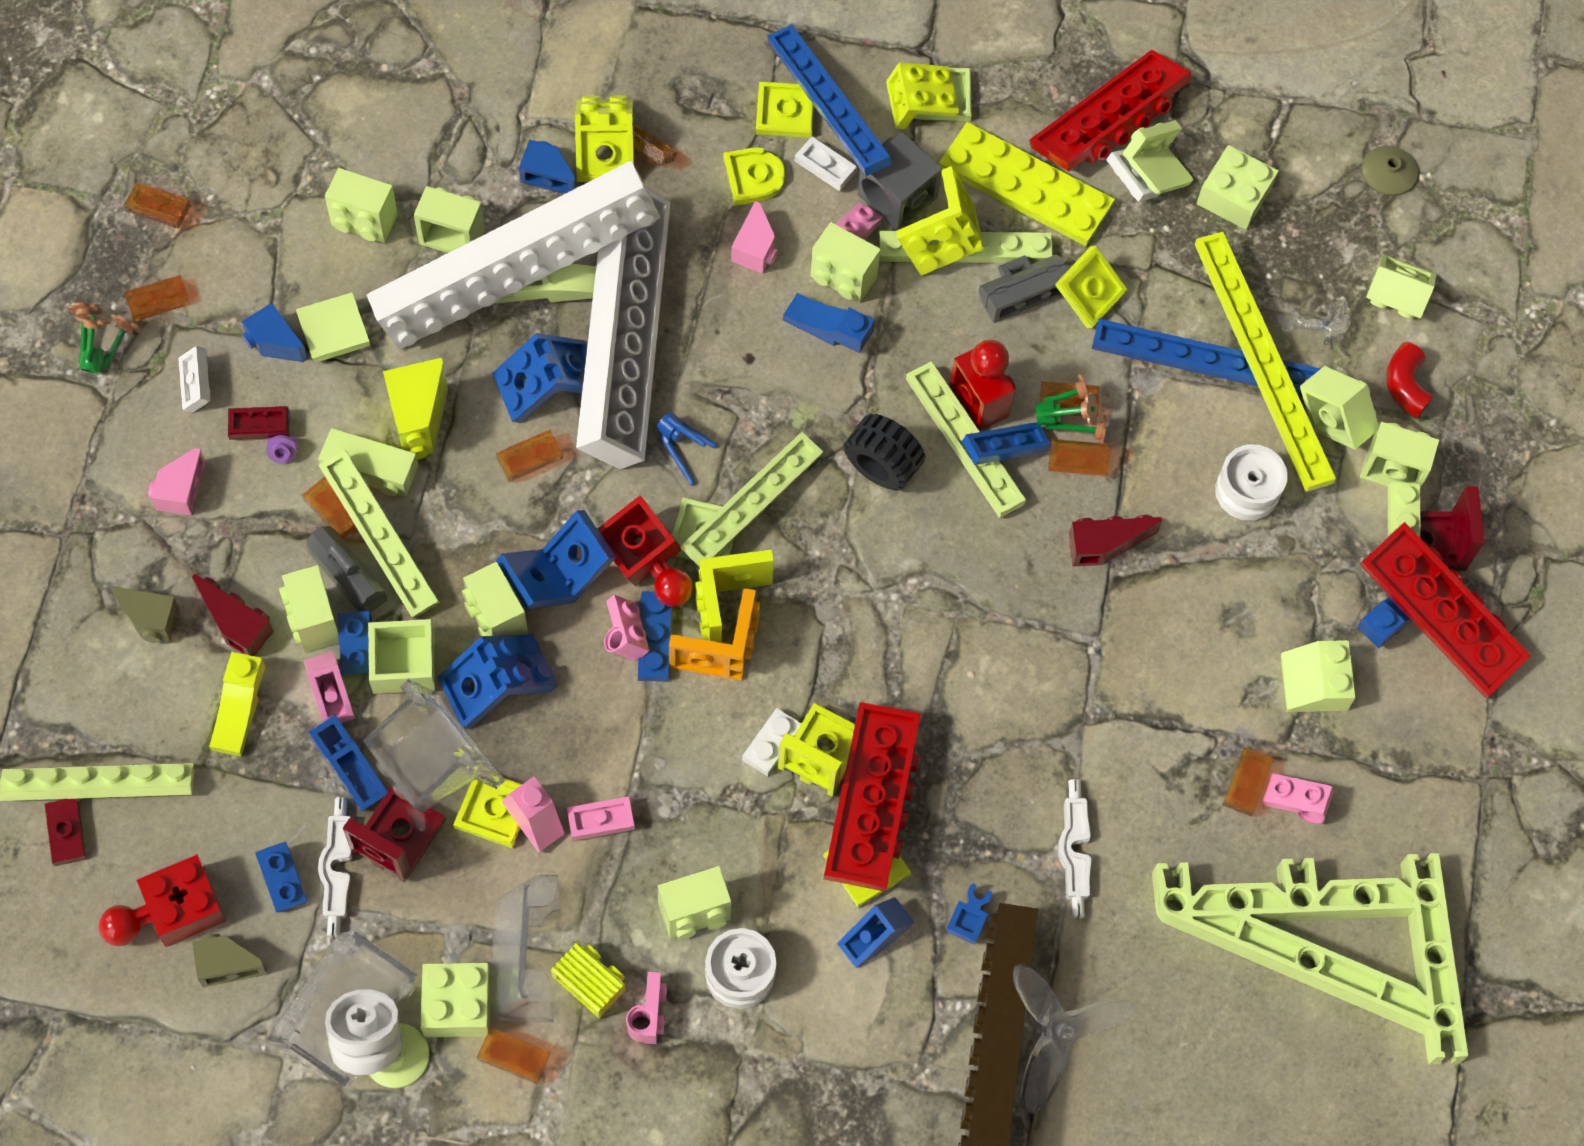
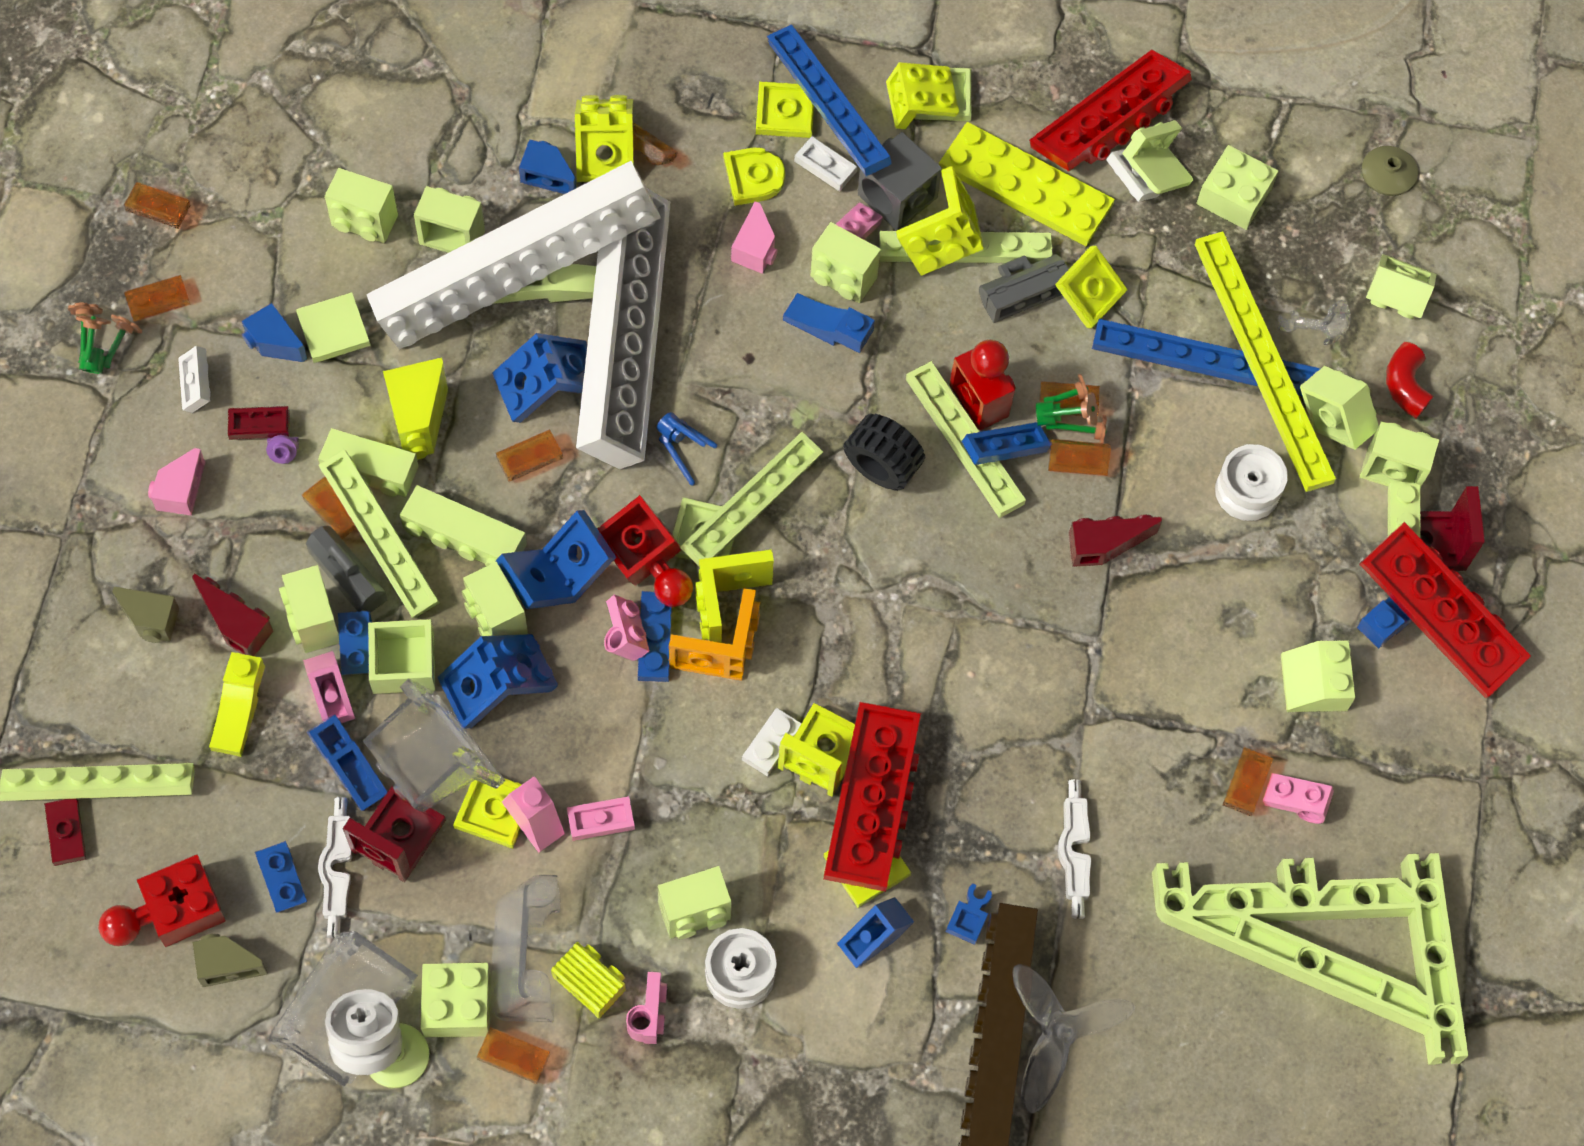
(459, 527): none -> yellowish green brick

